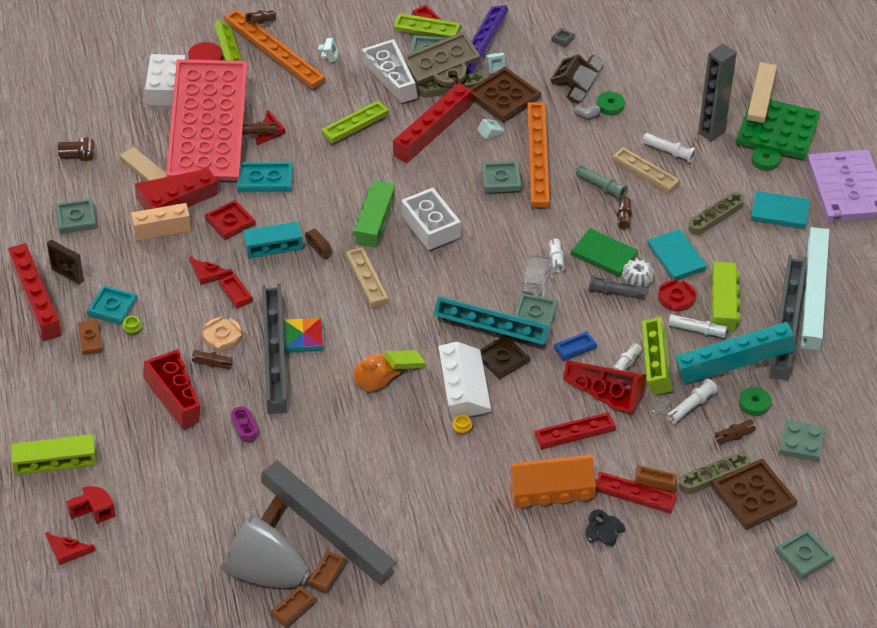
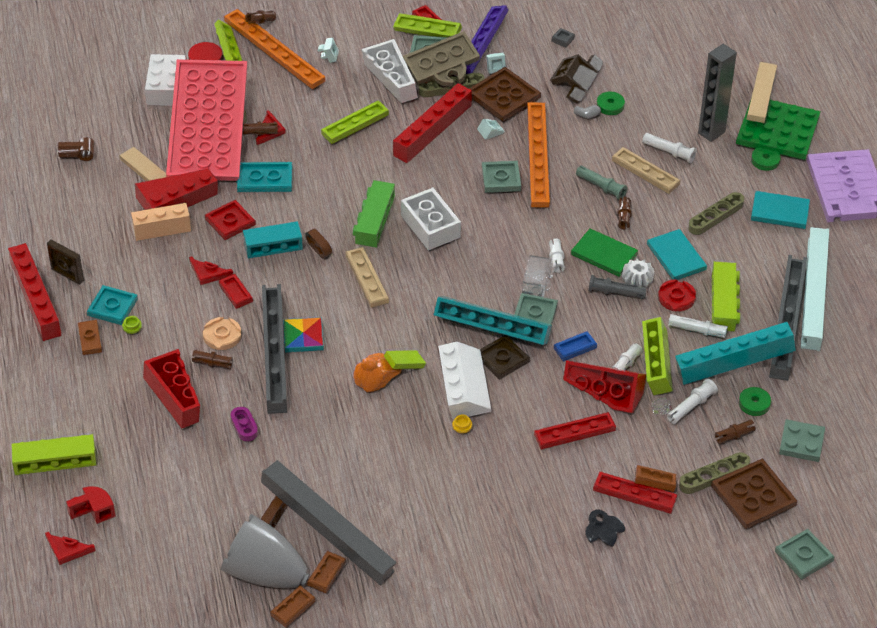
(75, 216): sand green tile -> none
(552, 481): orange slope -> none

